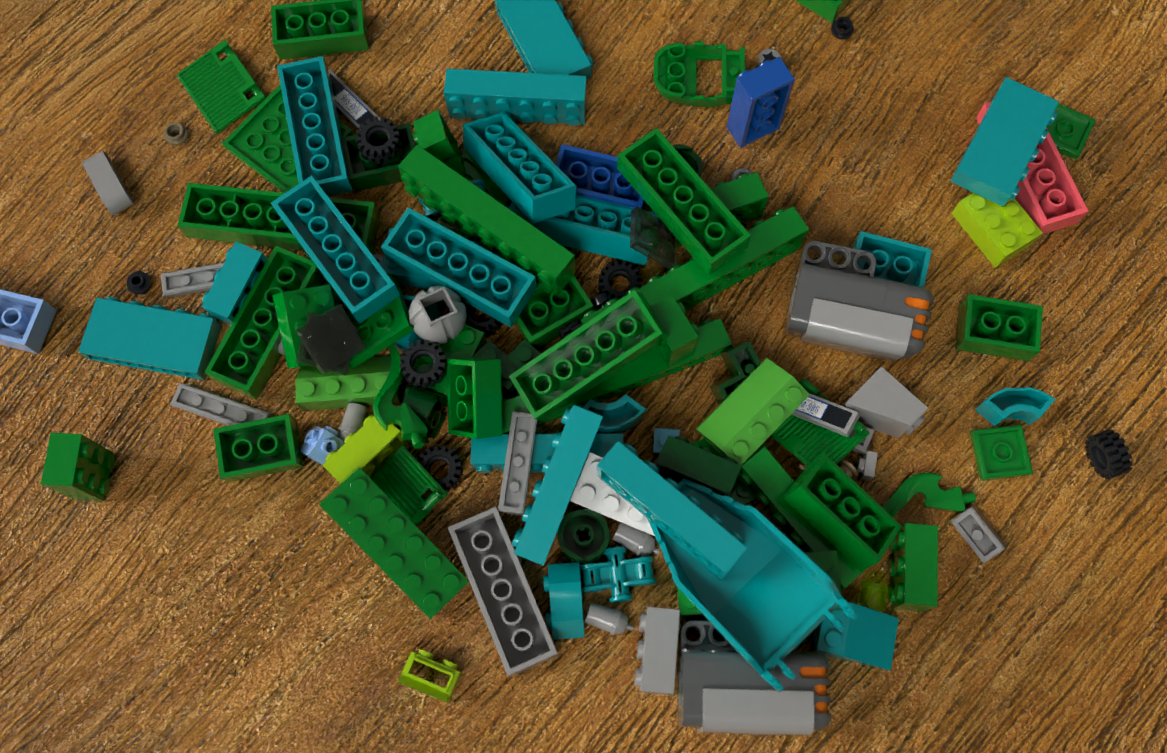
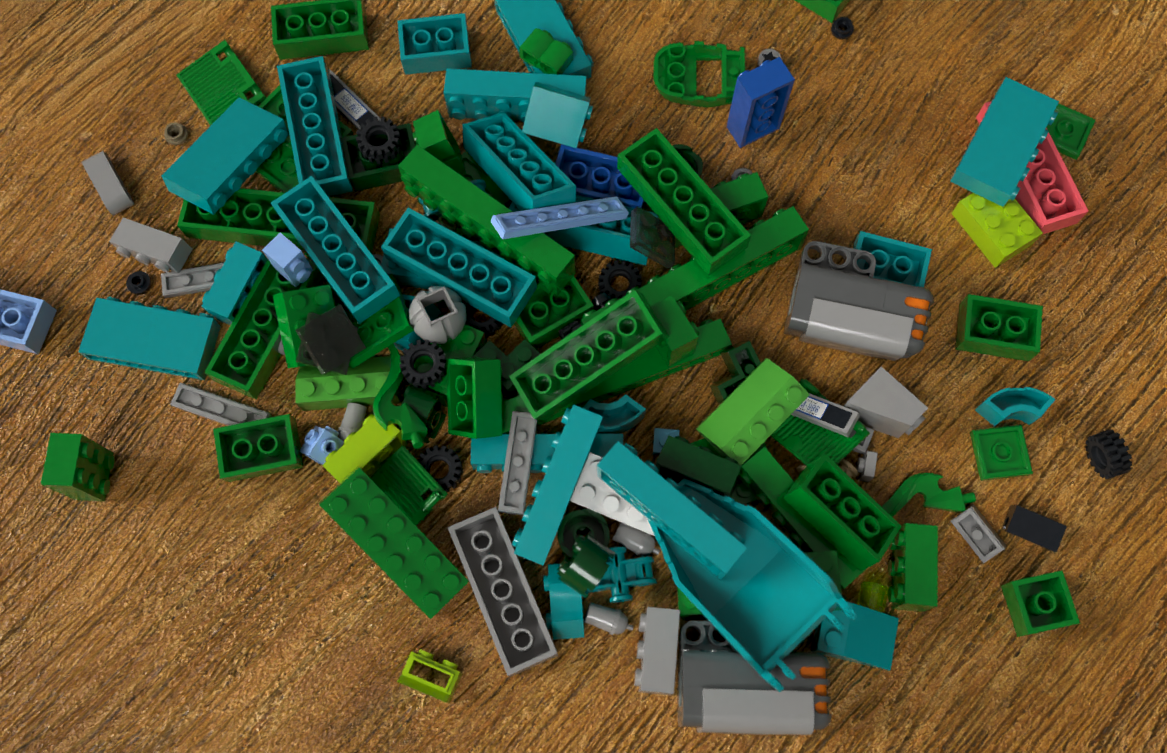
(150, 246): none -> light grey brick
(225, 155): none -> teal brick
(288, 260): none -> light blue brick
(434, 43): none -> teal brick
(546, 53): none -> green brick
(557, 115): none -> teal brick
(558, 217): none -> light blue tile
(585, 565): none -> dark green brick
(1034, 527): none -> black hinge
(1040, 603): none -> green brick

